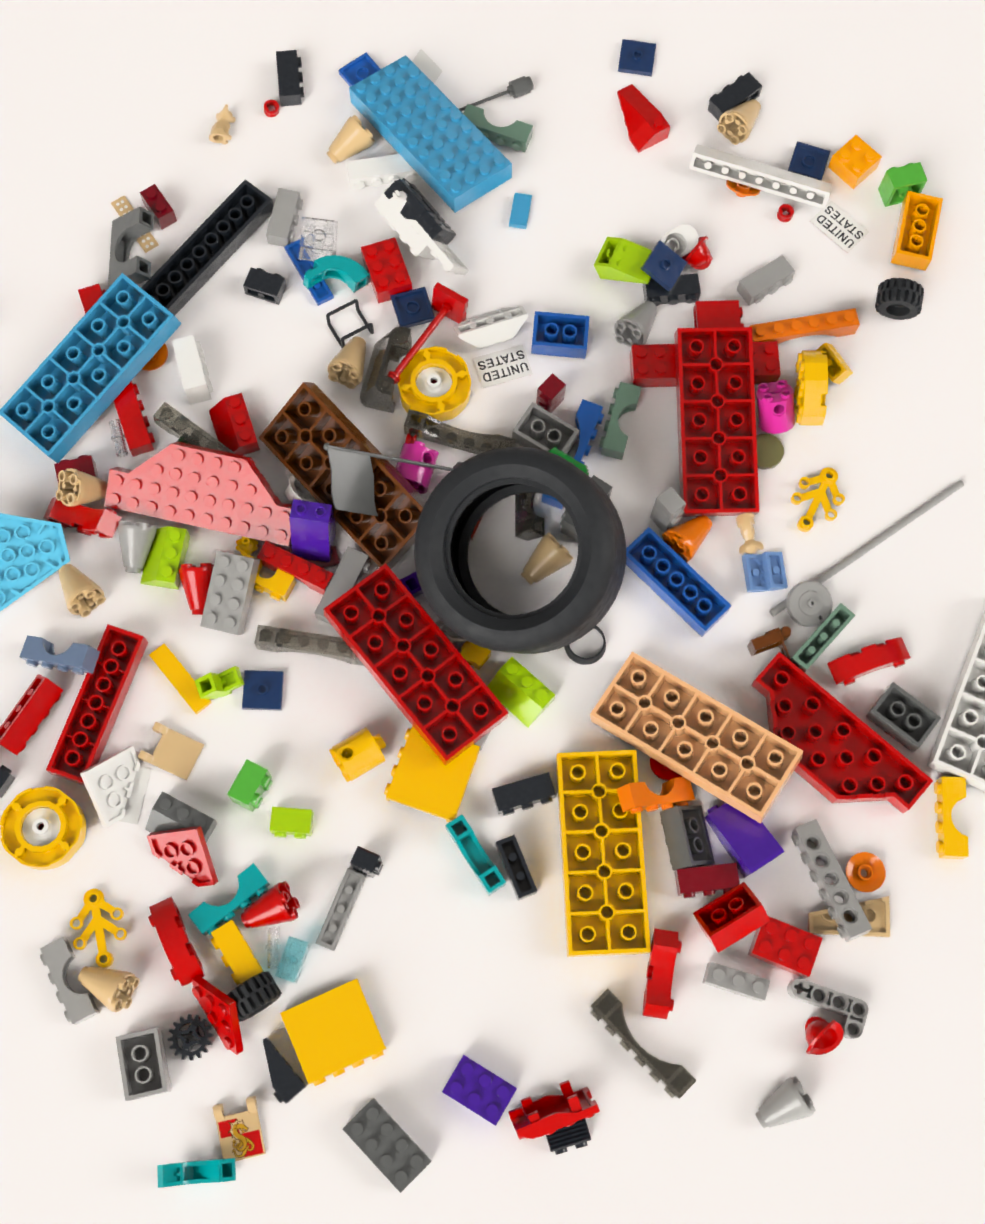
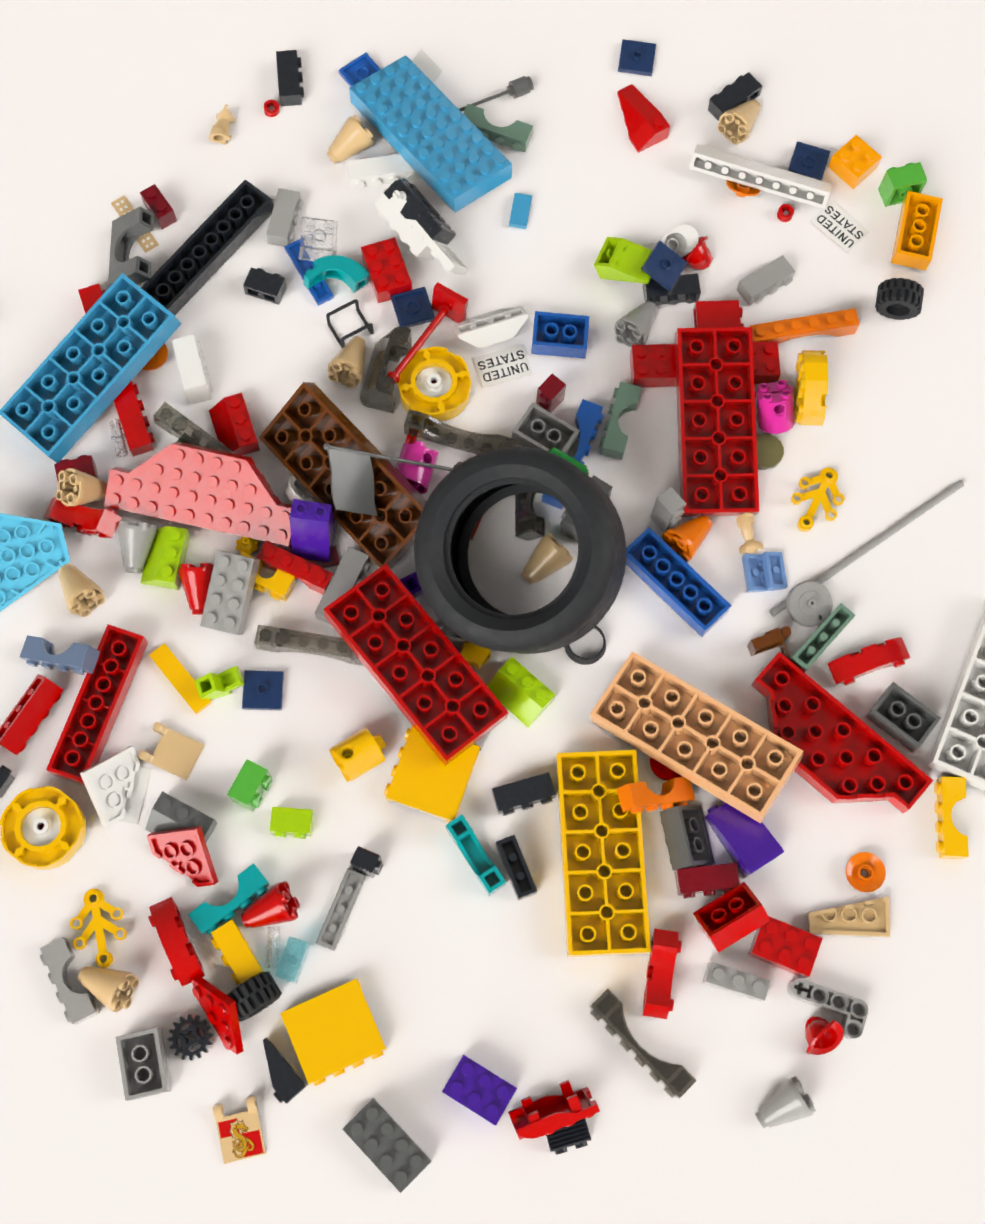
(196, 1172): teal arch -> none
(812, 832): light grey brick -> none
(837, 367): yellow brick -> none

